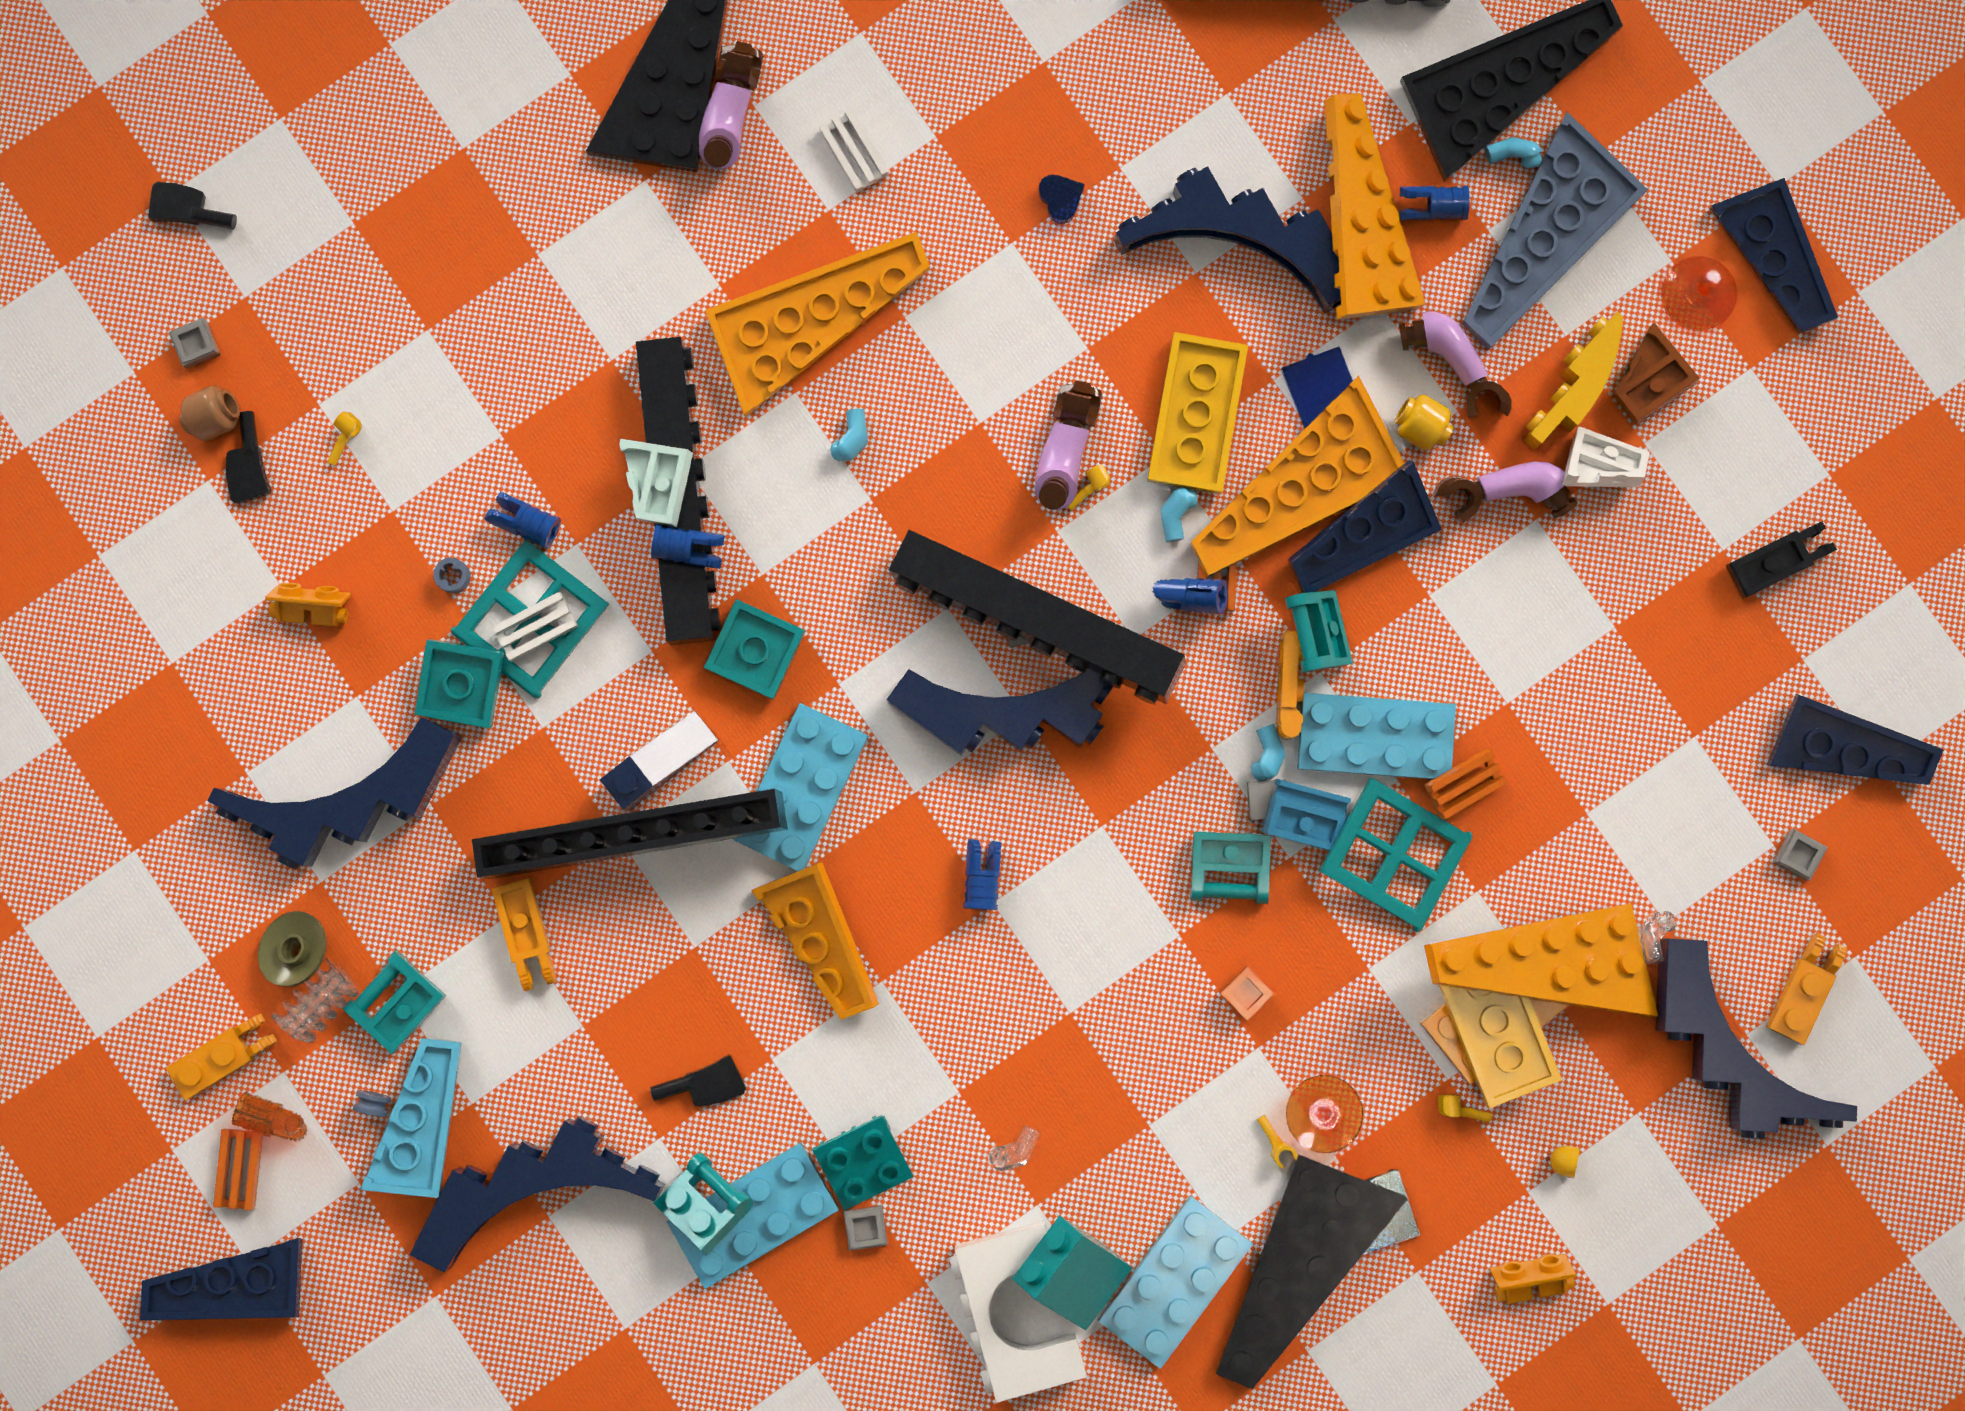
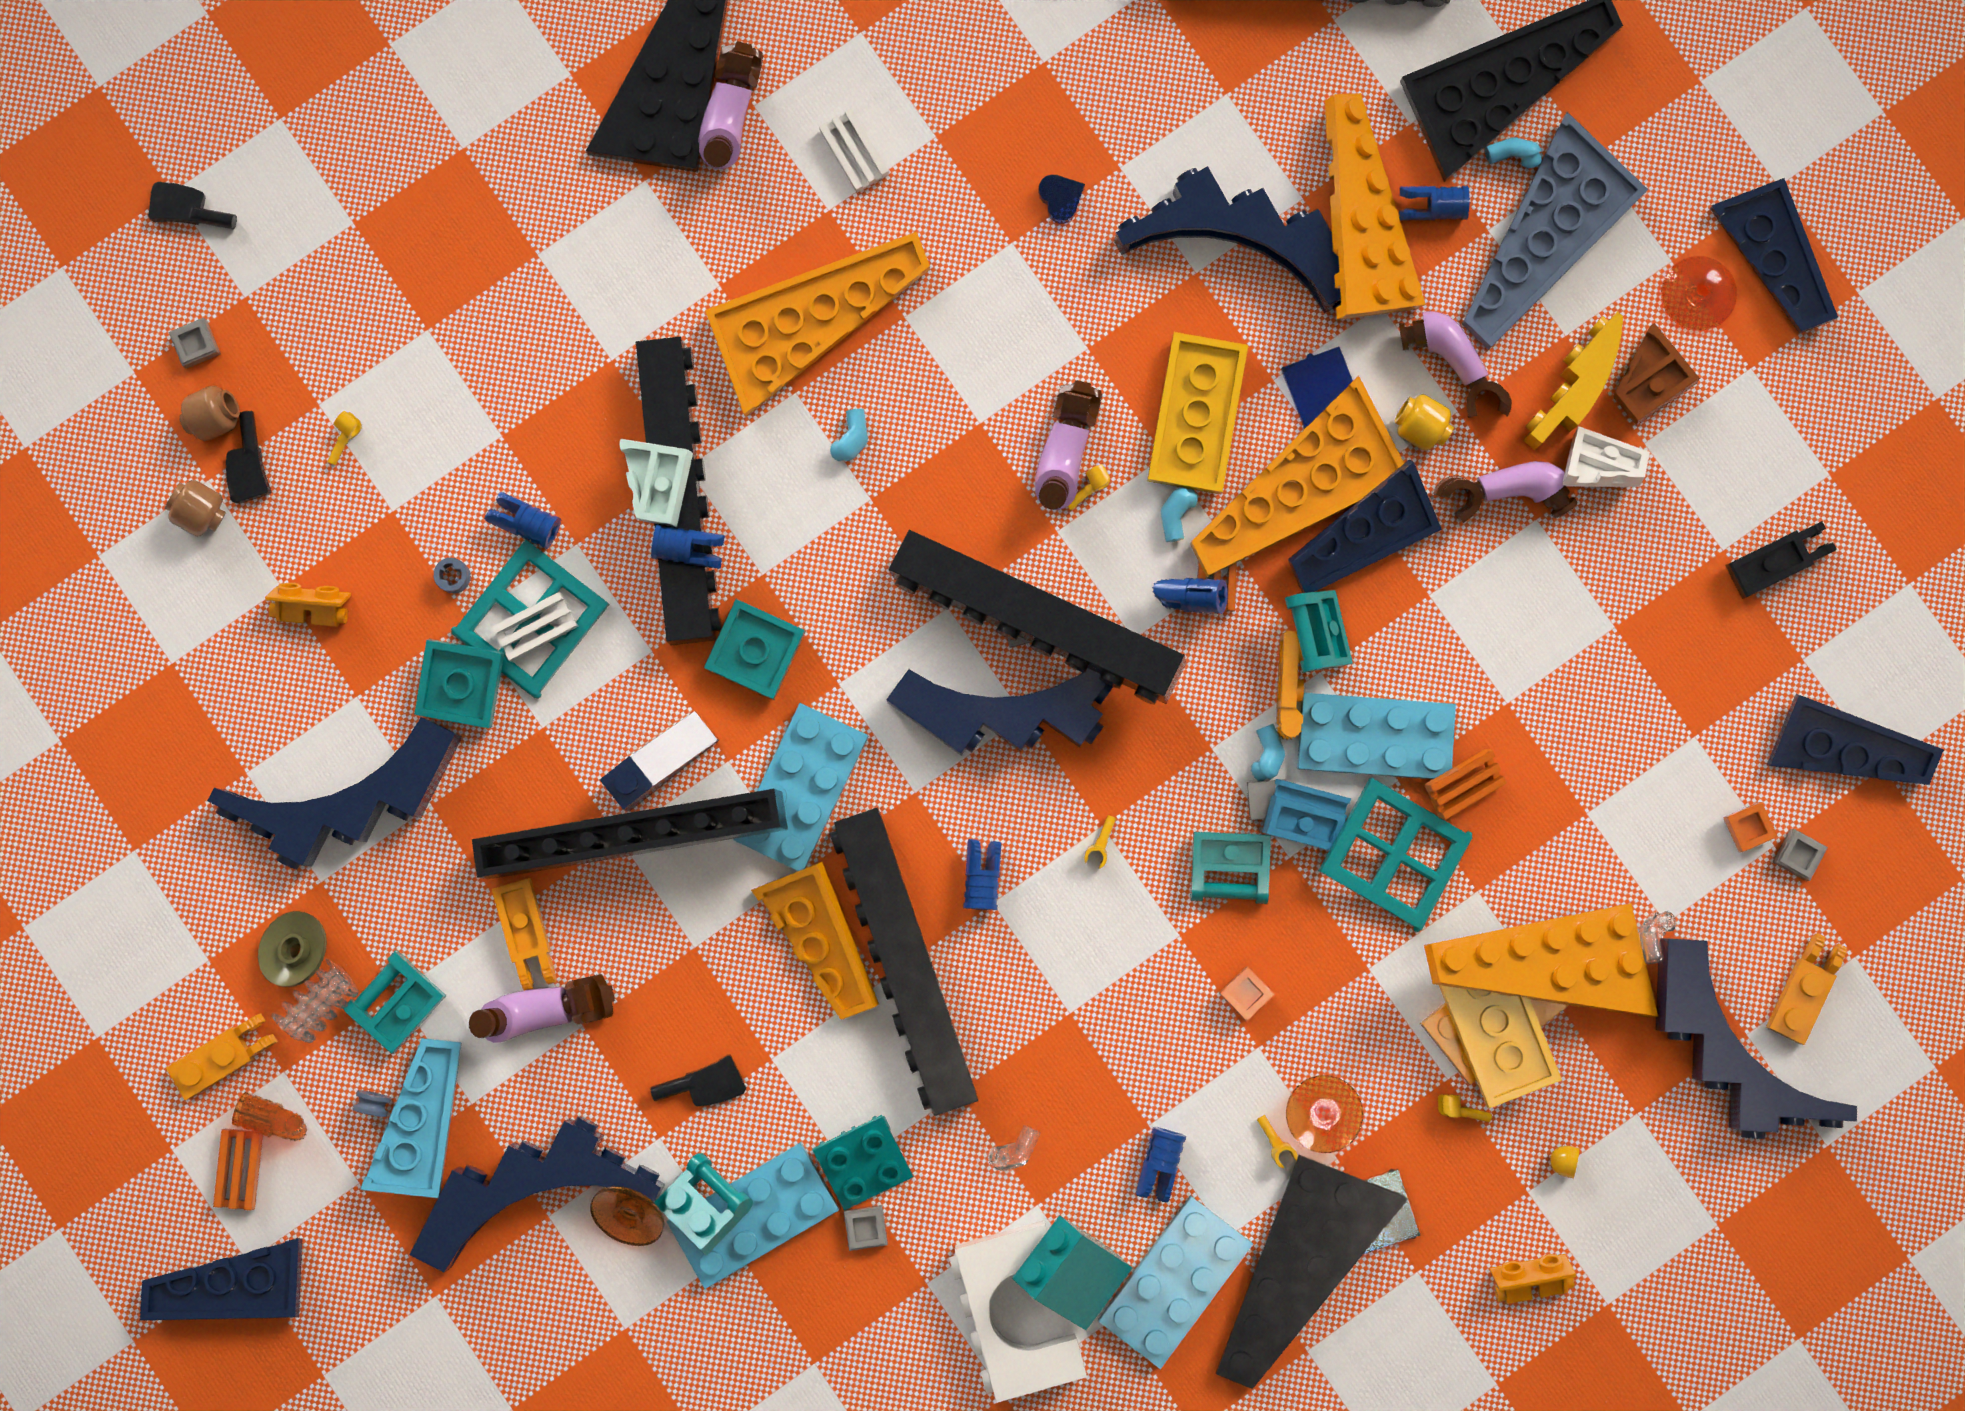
(195, 508): none -> medium nougat head
(541, 1008): none -> piece
(627, 1216): none -> clear orange dish
(906, 962): none -> black brick
(1102, 841): none -> yellow hand
(1161, 1156): none -> blue hinge
(1750, 827): none -> orange plate

